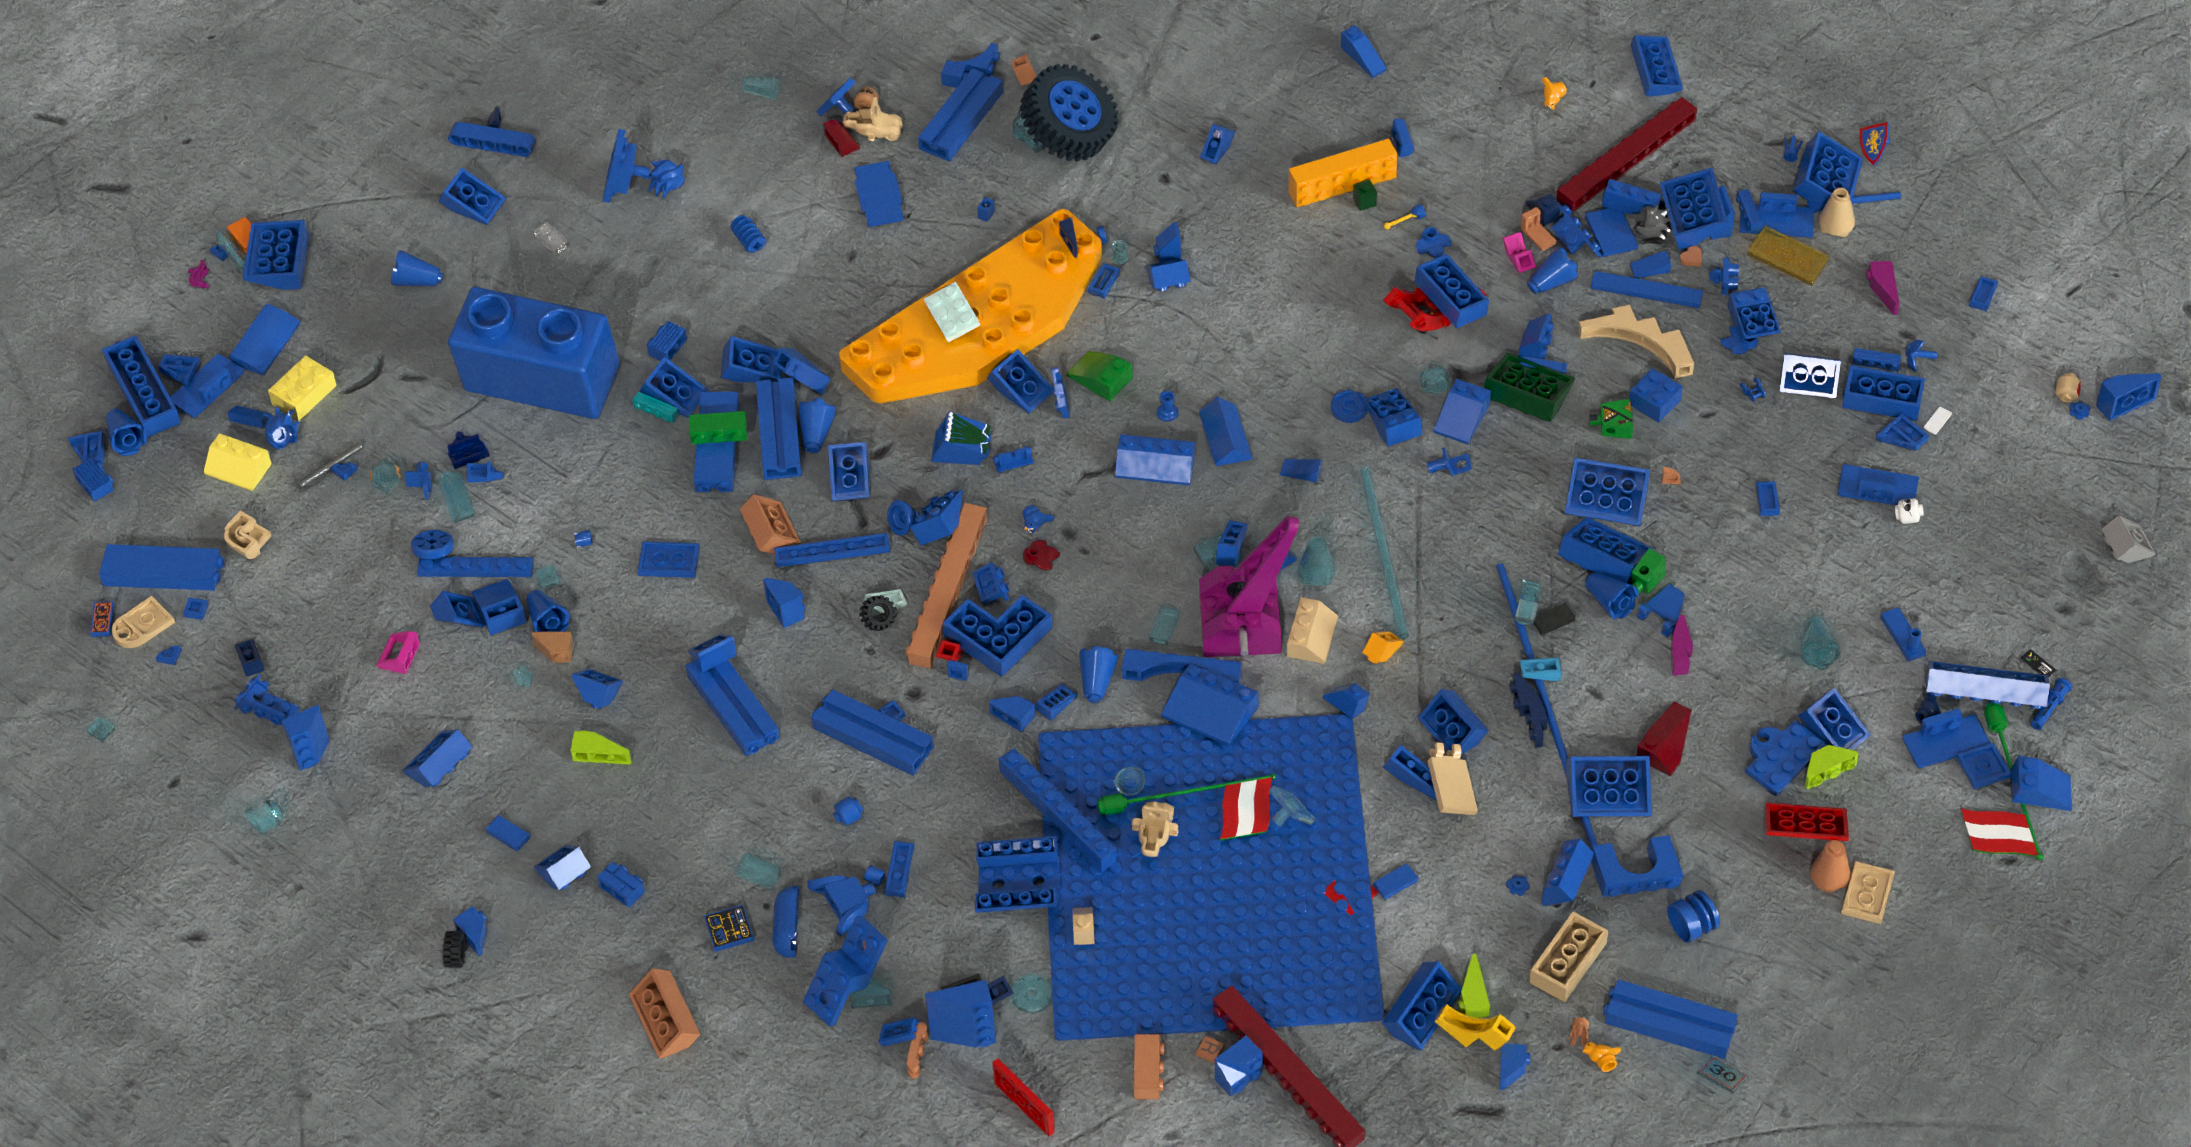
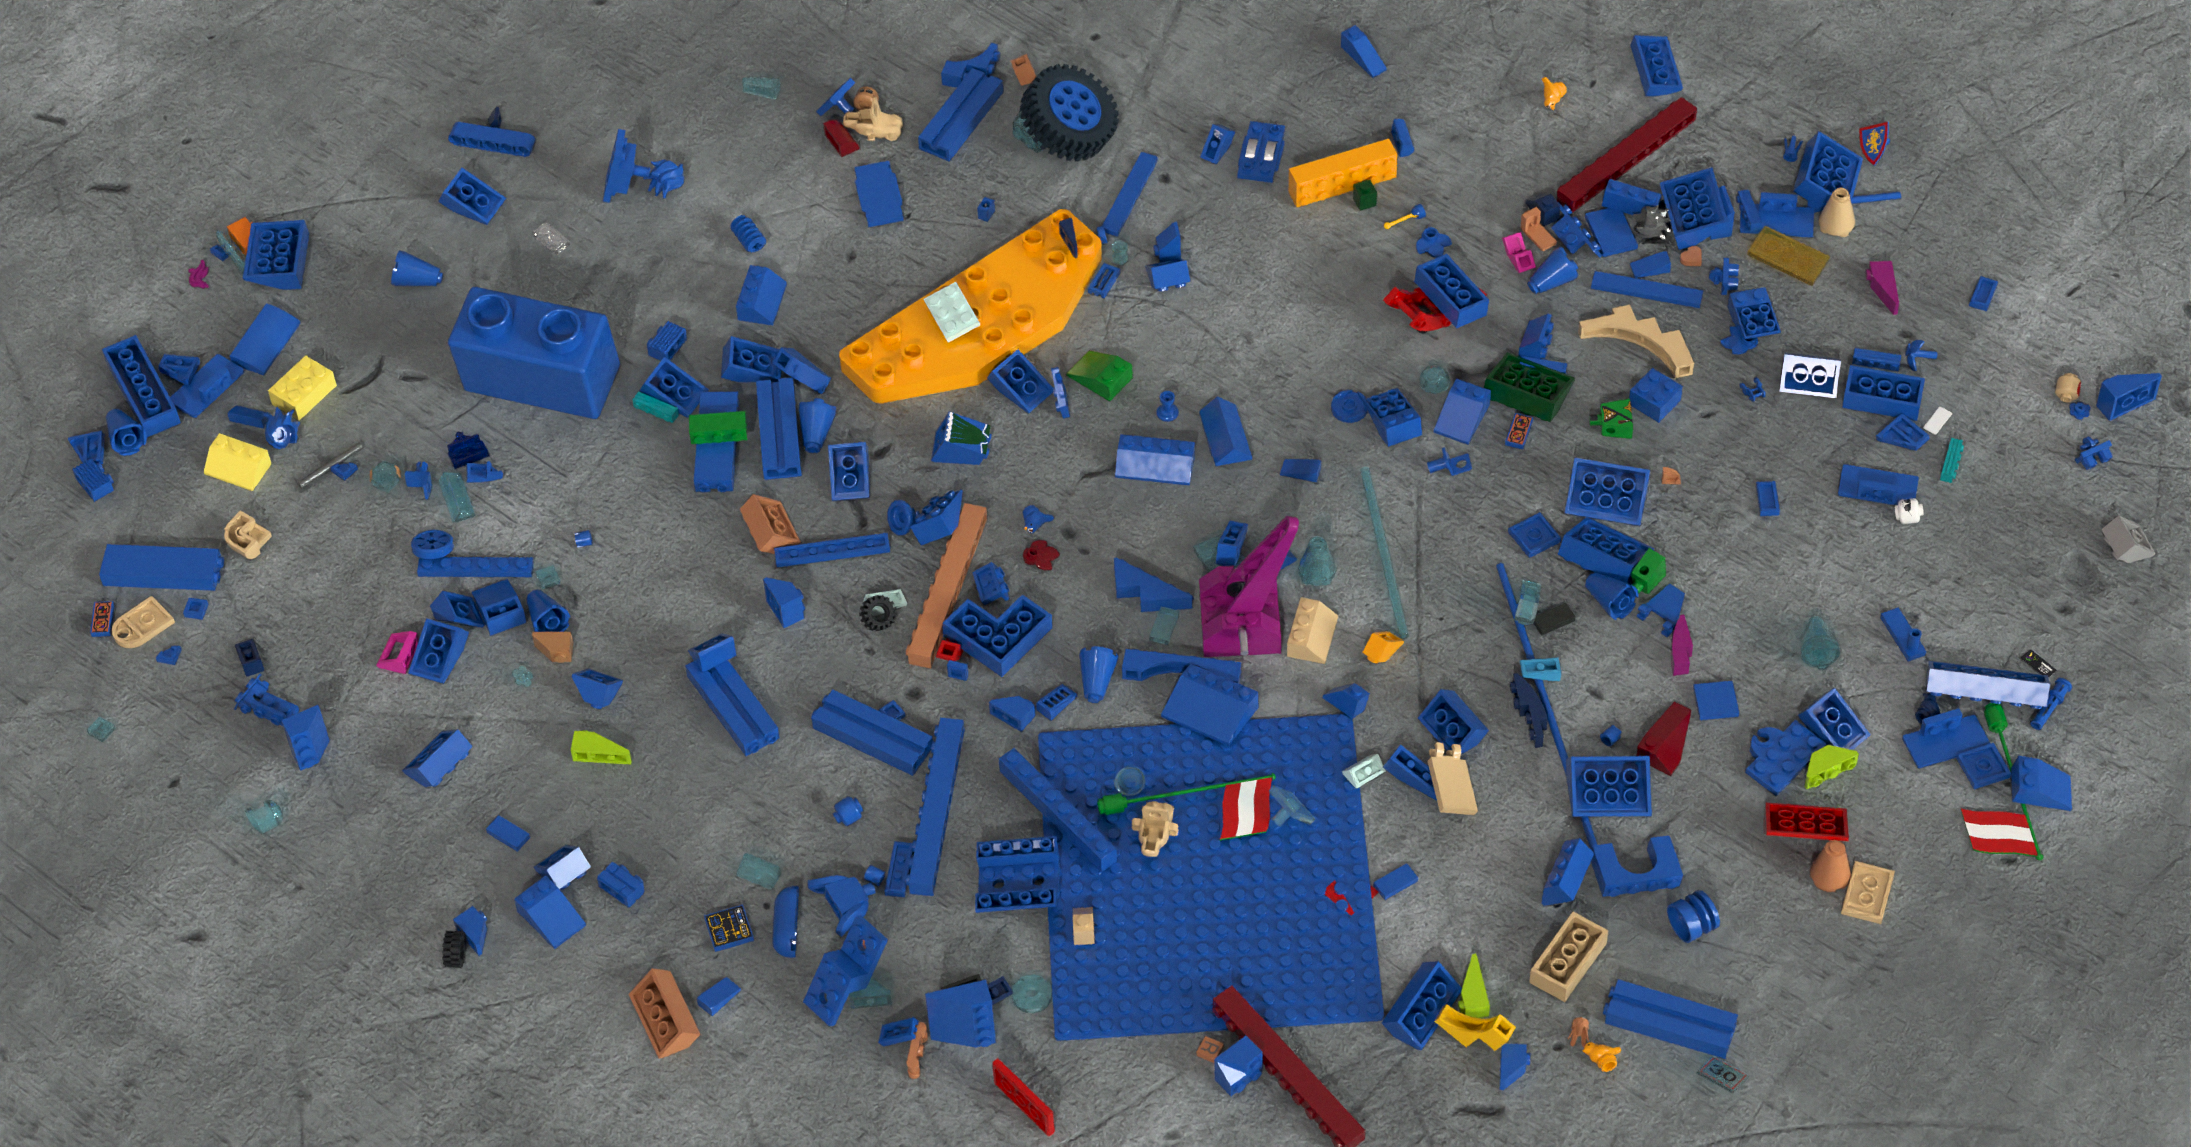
(437, 650): none -> blue slope
(549, 912): none -> blue slope
(668, 559): blue tile -> none
(717, 996): none -> blue slope
(760, 296): none -> blue slope
(936, 807): none -> blue brick
(1016, 459): blue hinge -> none
(1129, 193): none -> blue tile
(1148, 1066): nougat brick -> none
(1152, 591): none -> blue slope
(1261, 152): none -> blue piece
(1364, 770): none -> light aqua slope
(1518, 885): blue plant -> none
(1519, 431): none -> tile
(1534, 535): none -> blue tile
(1610, 735): none -> blue hose
(1716, 700): none -> blue tile
(1952, 457): none -> teal piece
(2087, 457): none -> blue hips

